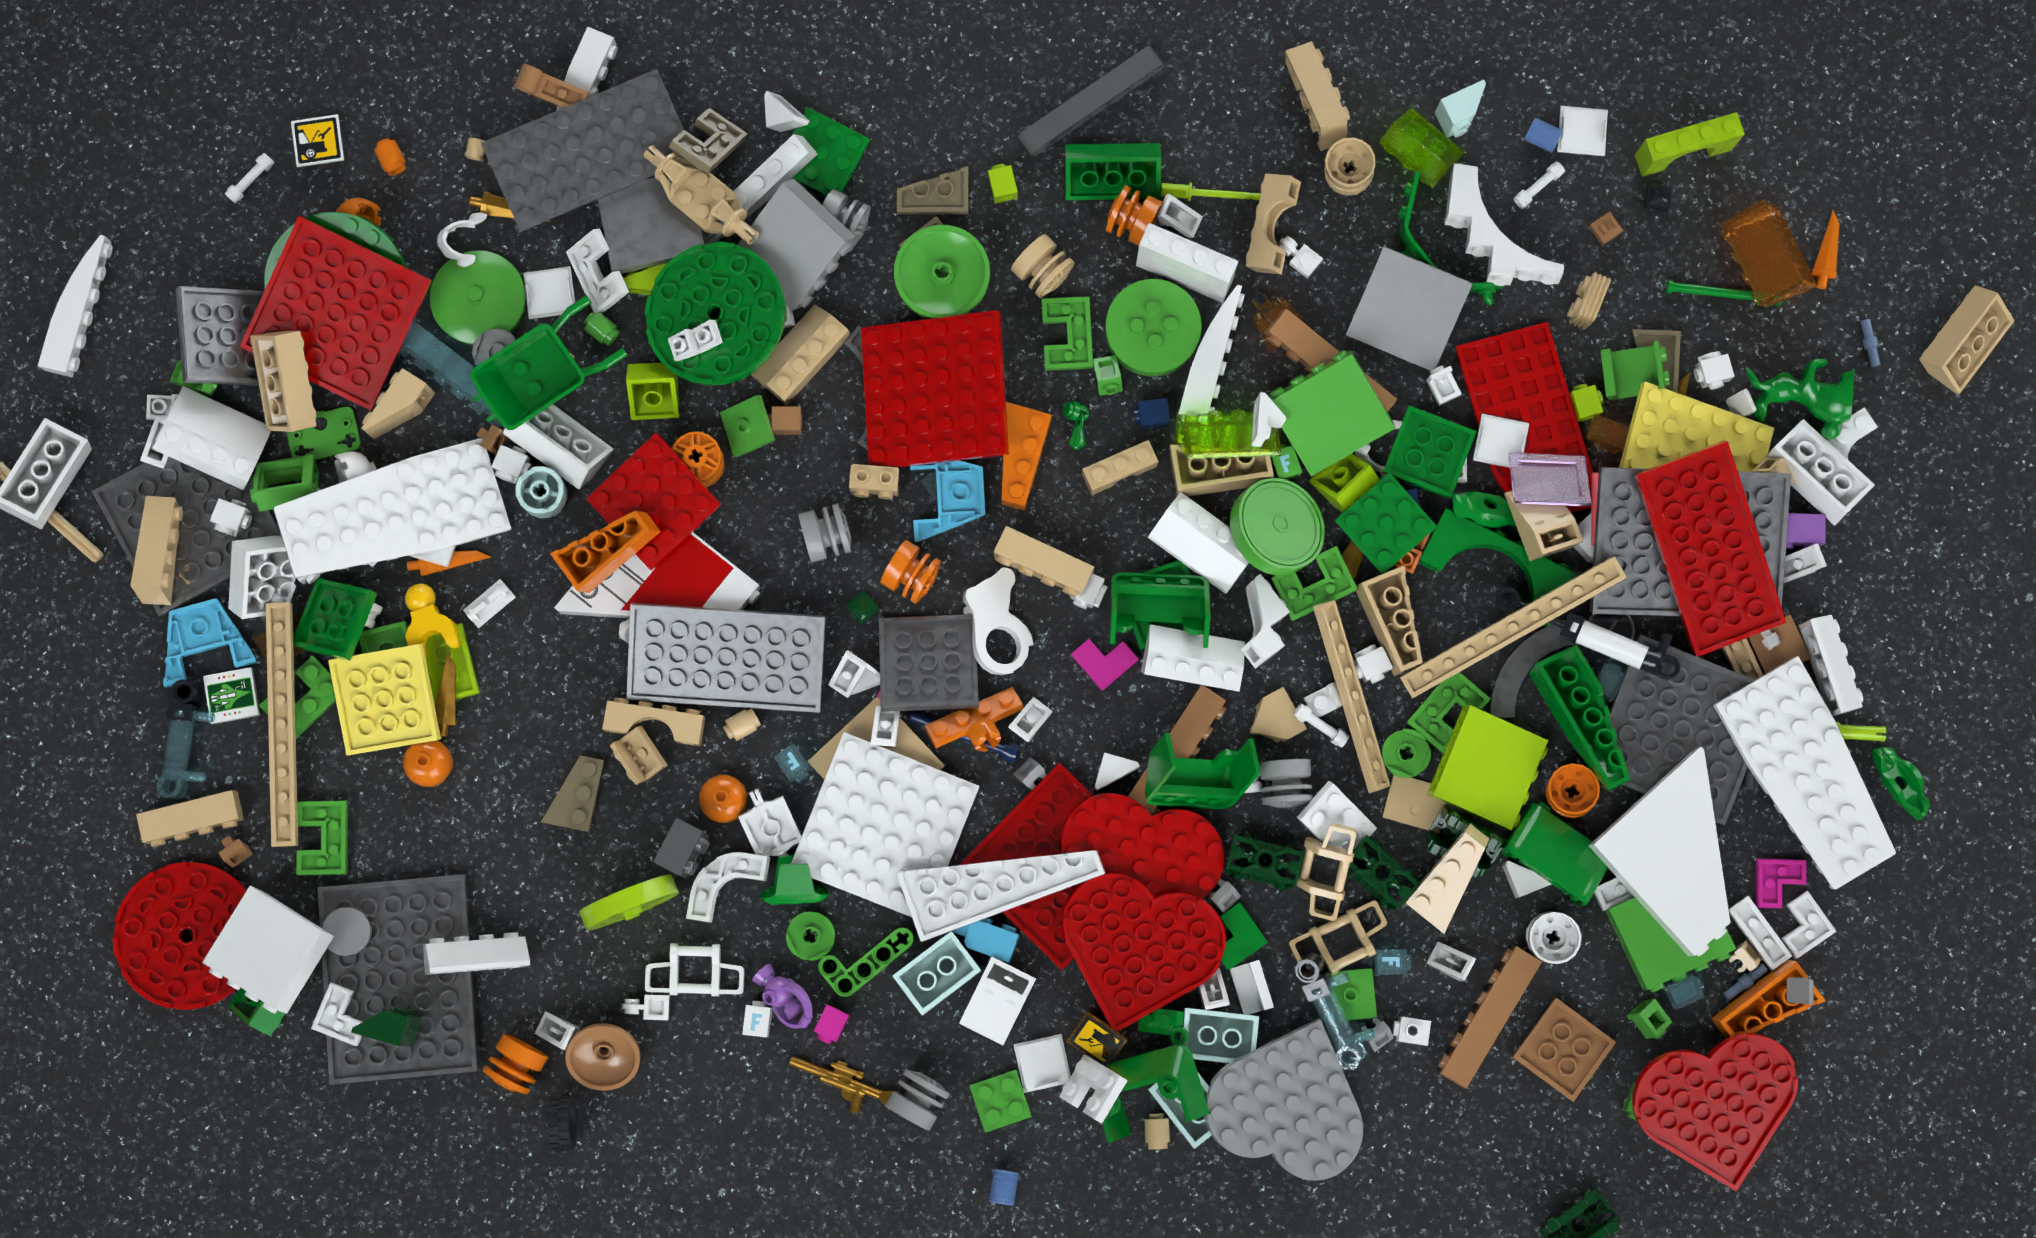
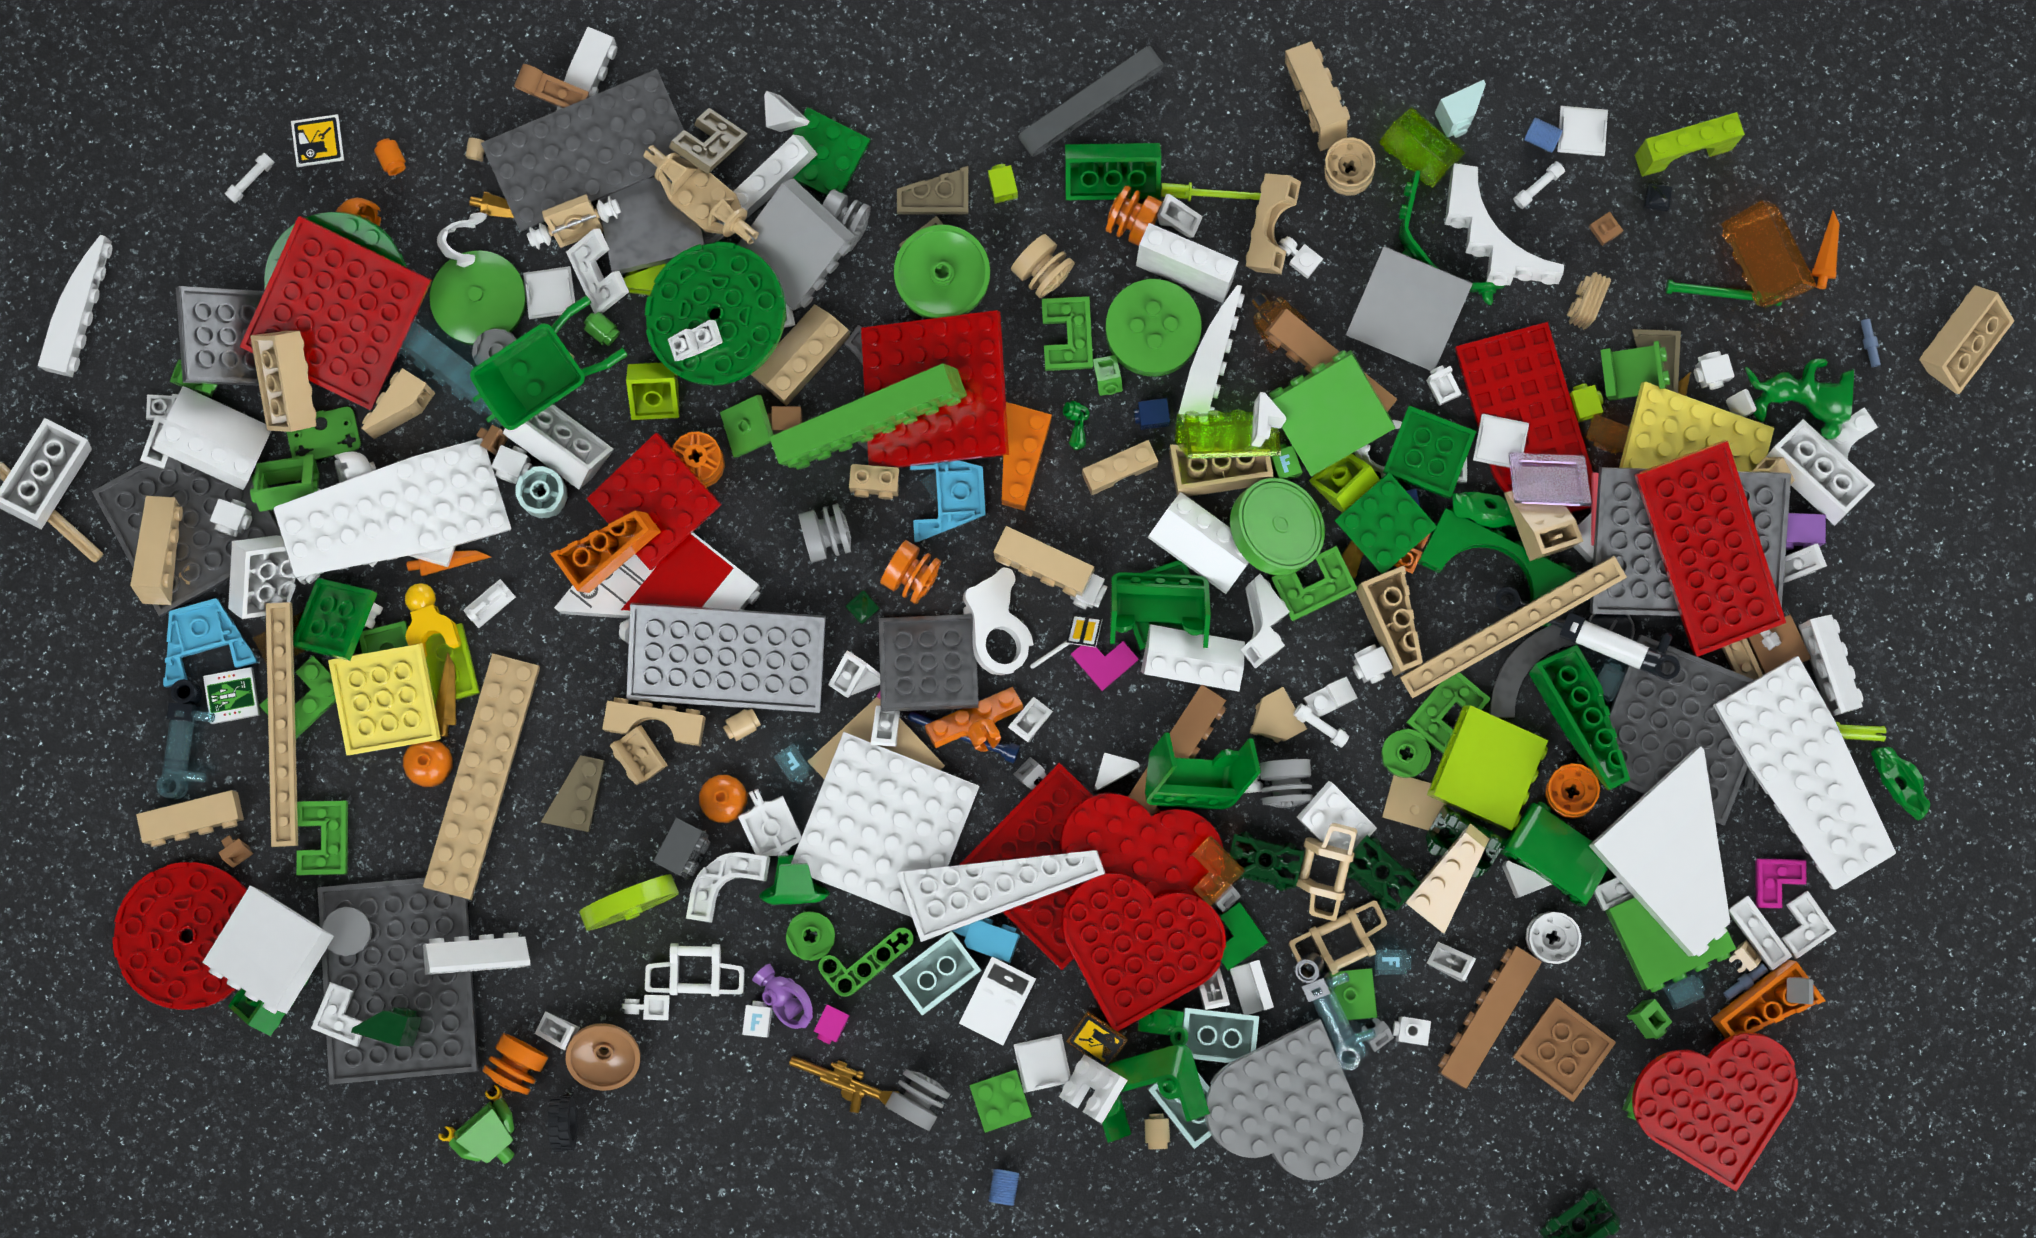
(481, 777): none -> tan plate
(485, 1133): none -> bright green torso
(572, 221): none -> tan plate
(868, 416): none -> bright green brick
(1082, 631): none -> piece
(1222, 871): none -> clear orange plate
(1351, 696): tan tile -> none

